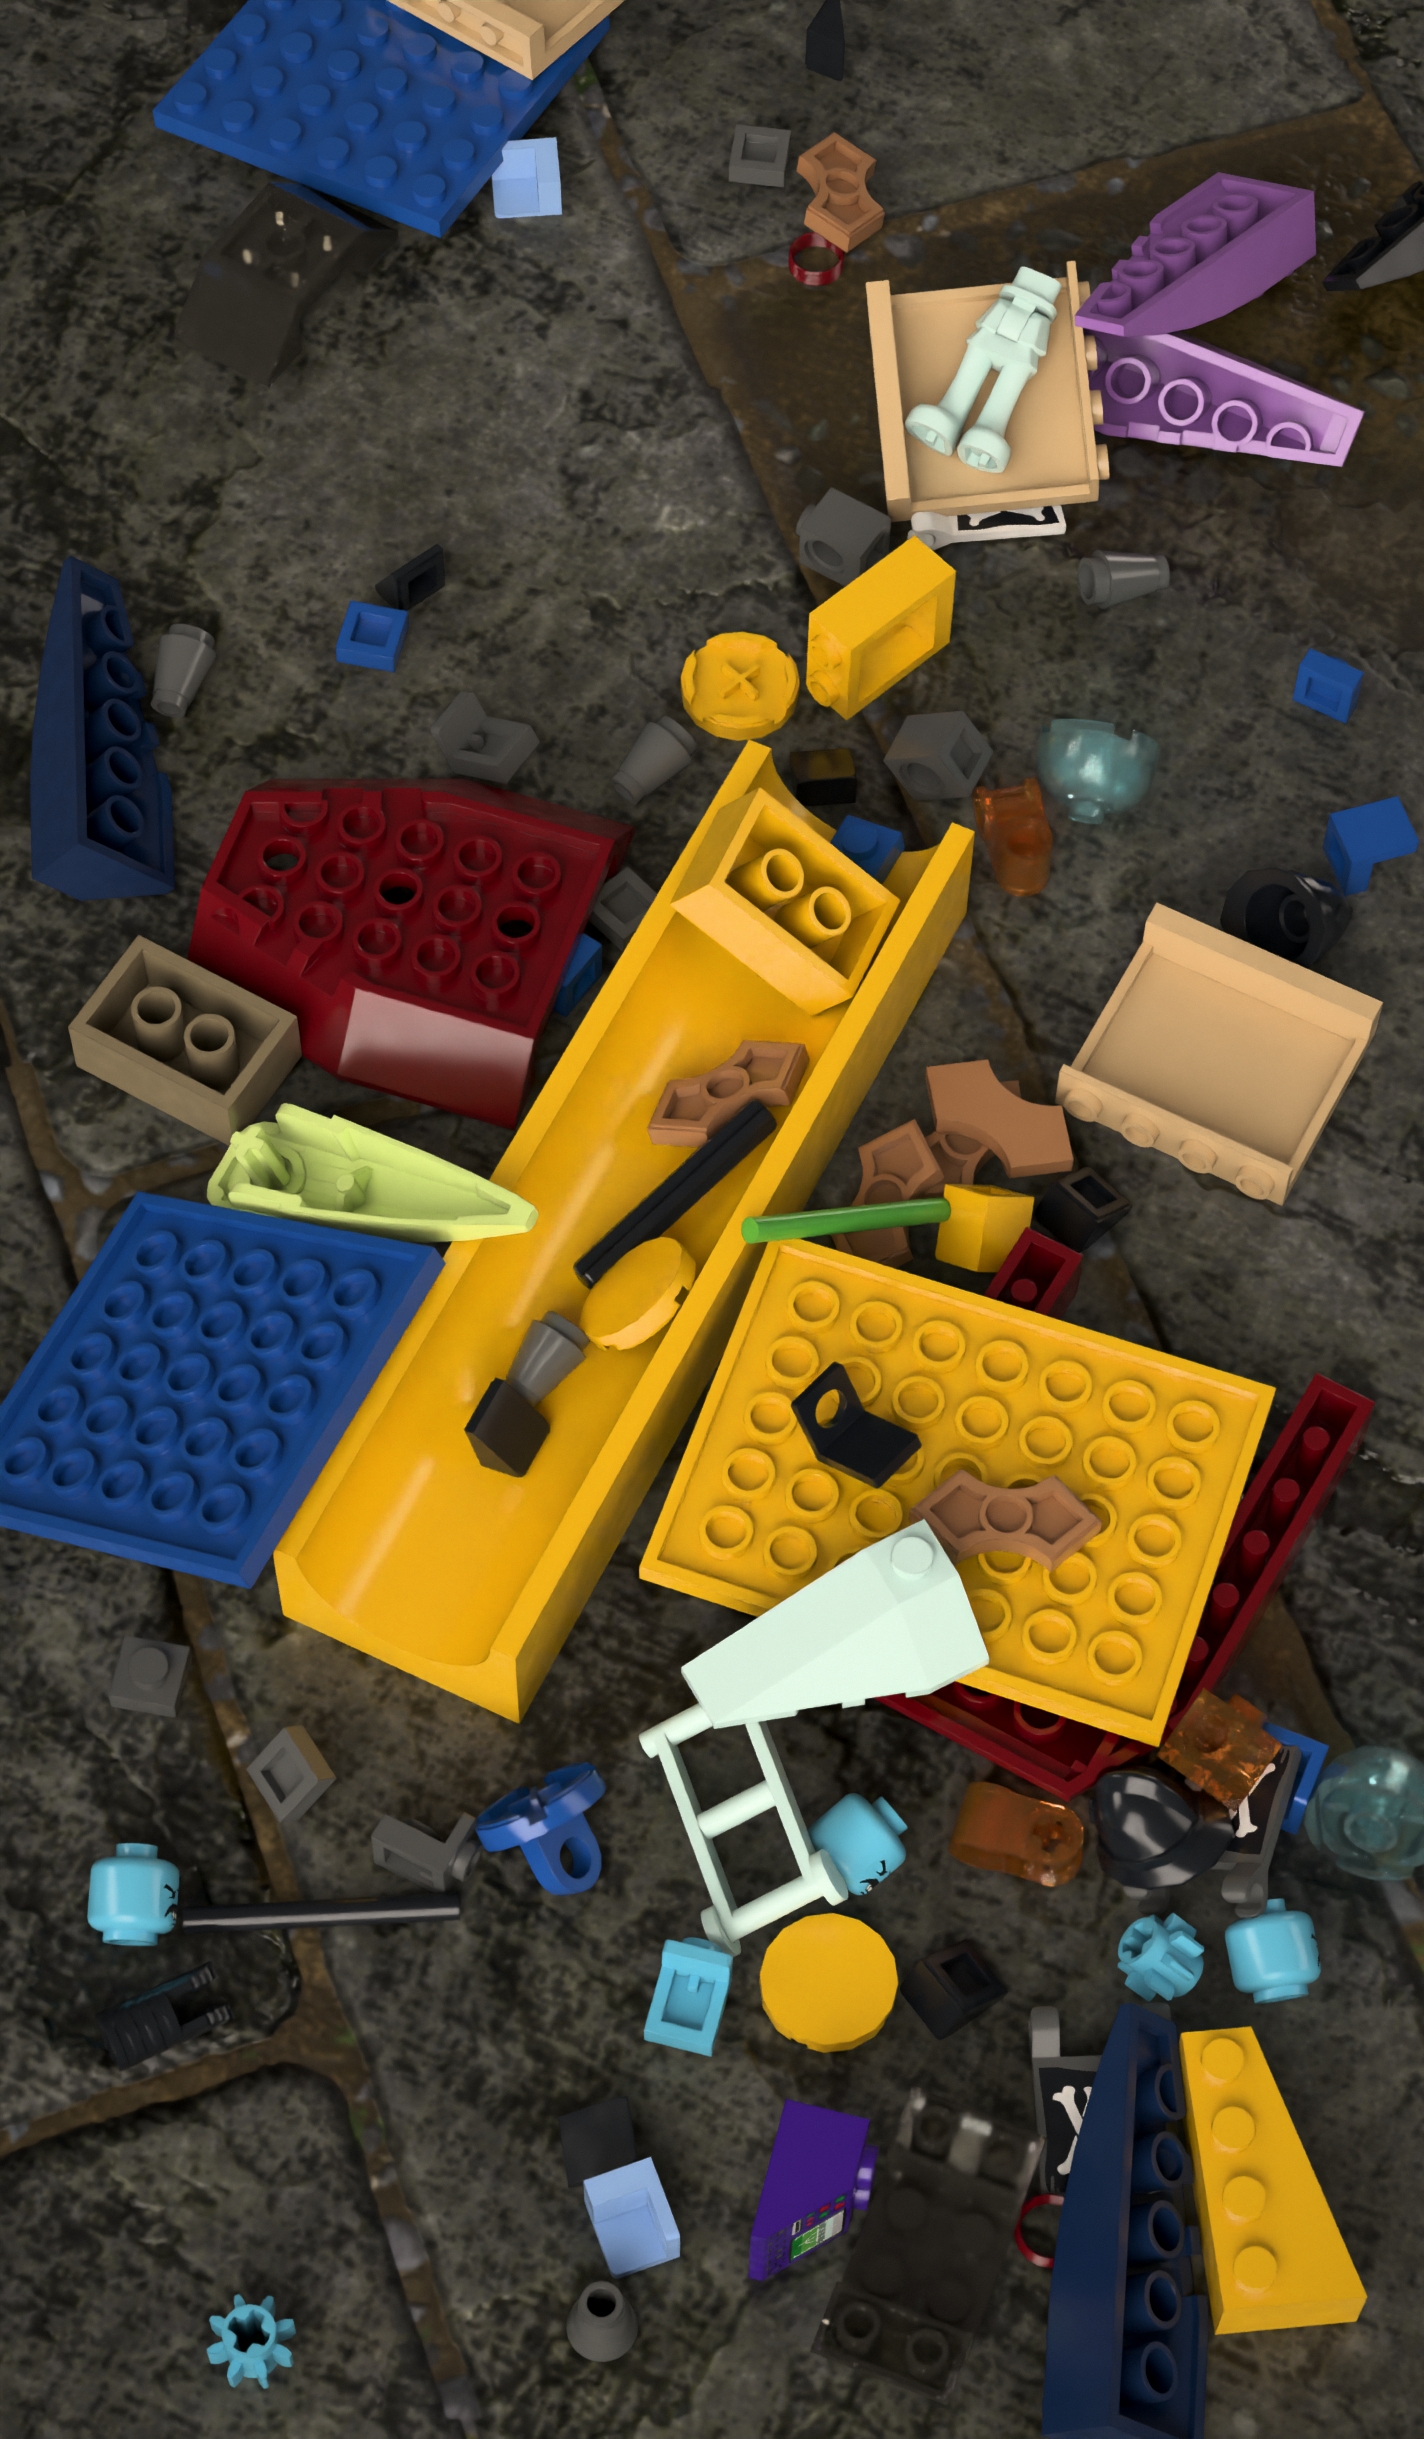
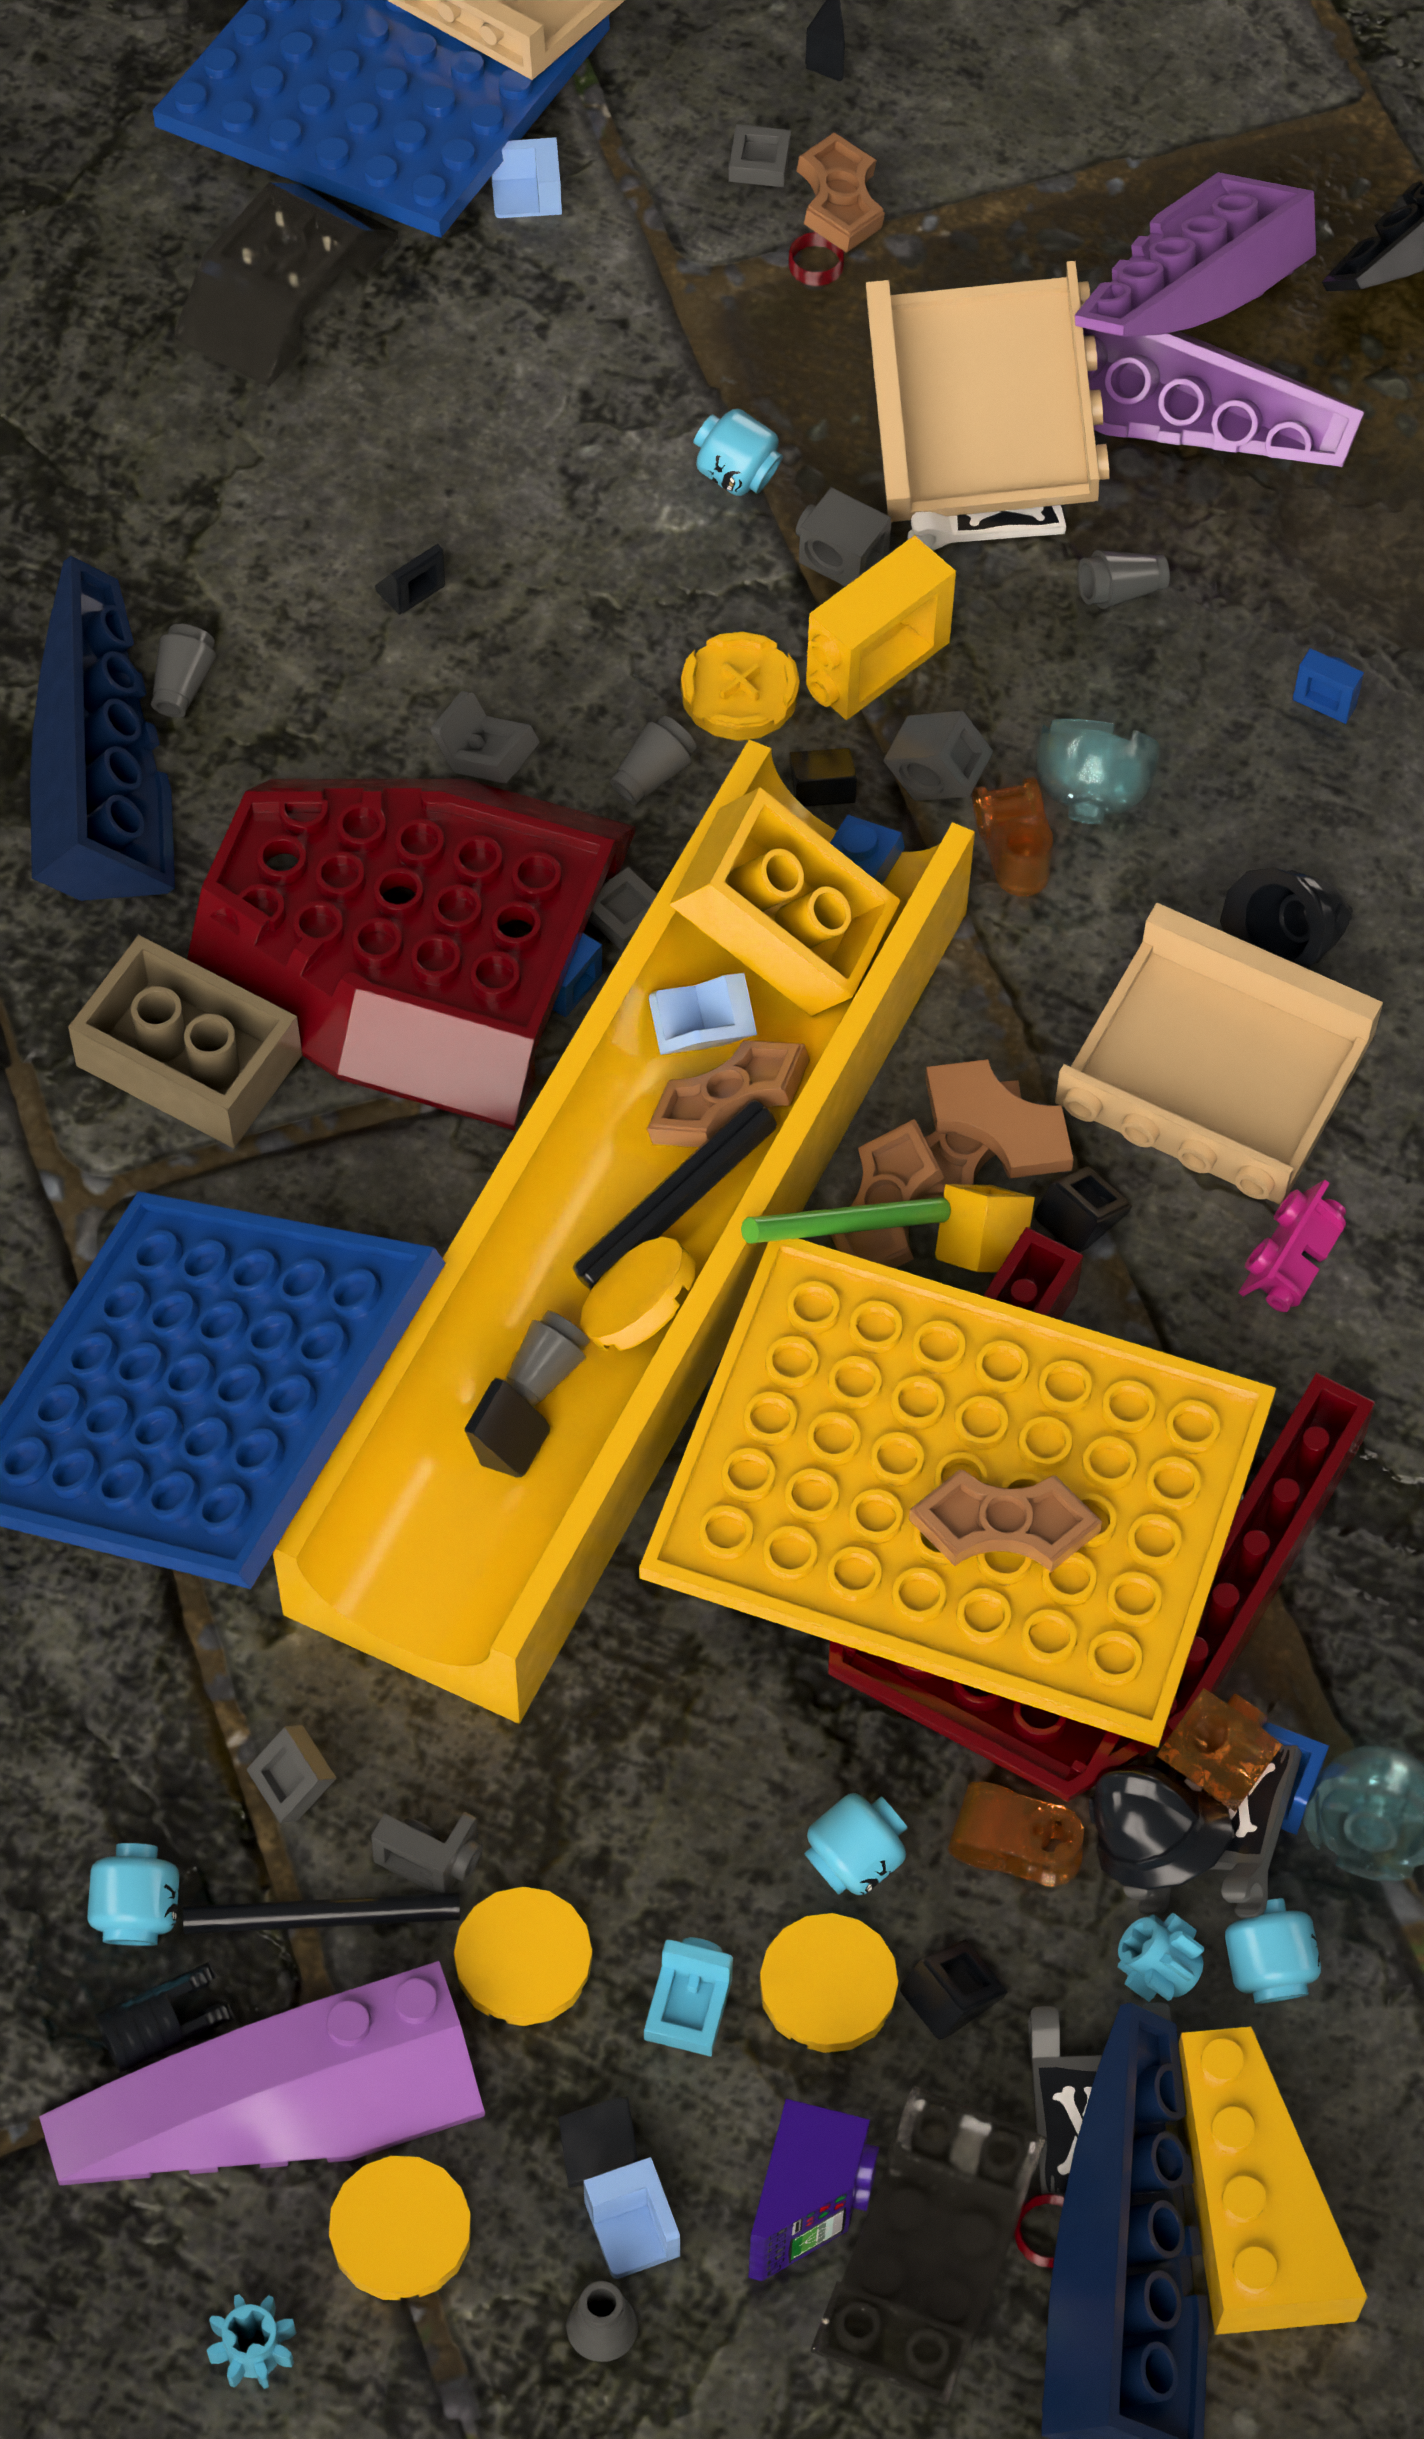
(150, 1676): dark grey plate -> none
(288, 2088): none -> medium lavender wedge
(360, 1183): yellowish green piece -> none
(372, 636): blue plate -> none
(400, 2227): none -> yellow tile
(523, 1956): none -> yellow tile
(547, 1820): blue tile -> none
(703, 1014): none -> light blue panel
(723, 1920): light aqua piece -> none
(737, 452): none -> medium azure head
(854, 1438): black bracket -> none
(860, 1632): light aqua wedge -> none
(1008, 340): light aqua piece -> none
(1277, 1261): none -> dark pink hinge
(1364, 837): blue panel -> none

